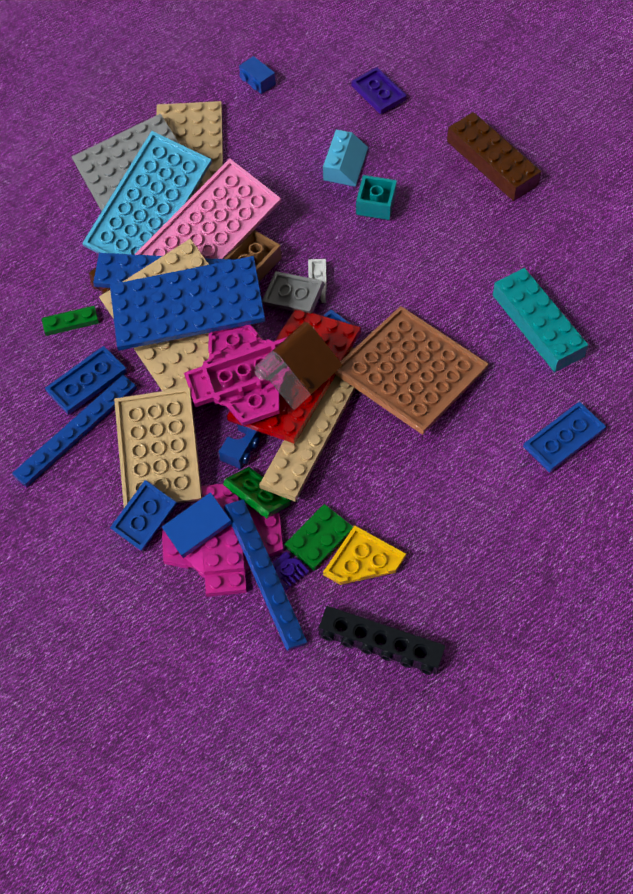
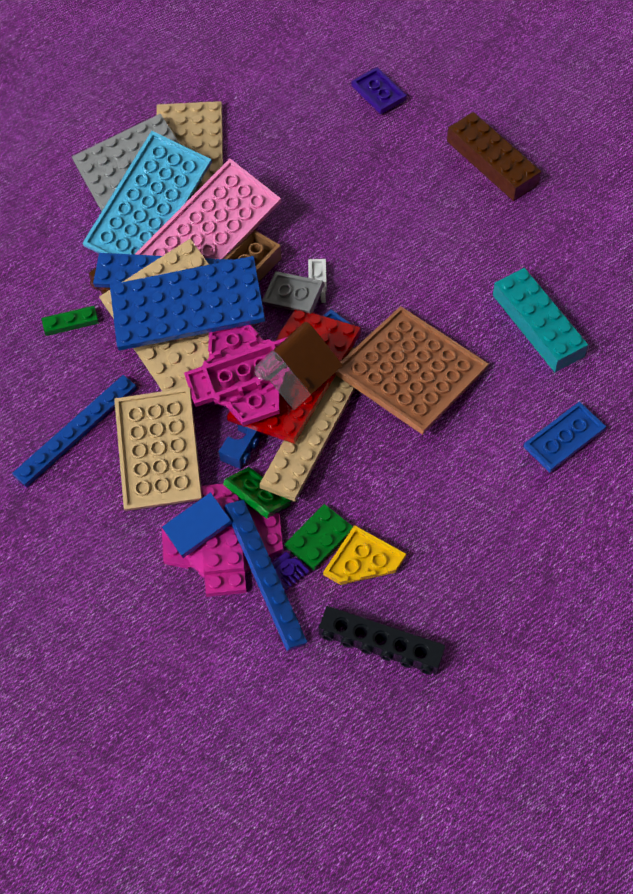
(86, 380): blue plate -> none
(143, 515): blue plate -> none
(257, 75): blue brick -> none
(344, 159): medium azure slope -> none
(376, 197): teal brick -> none

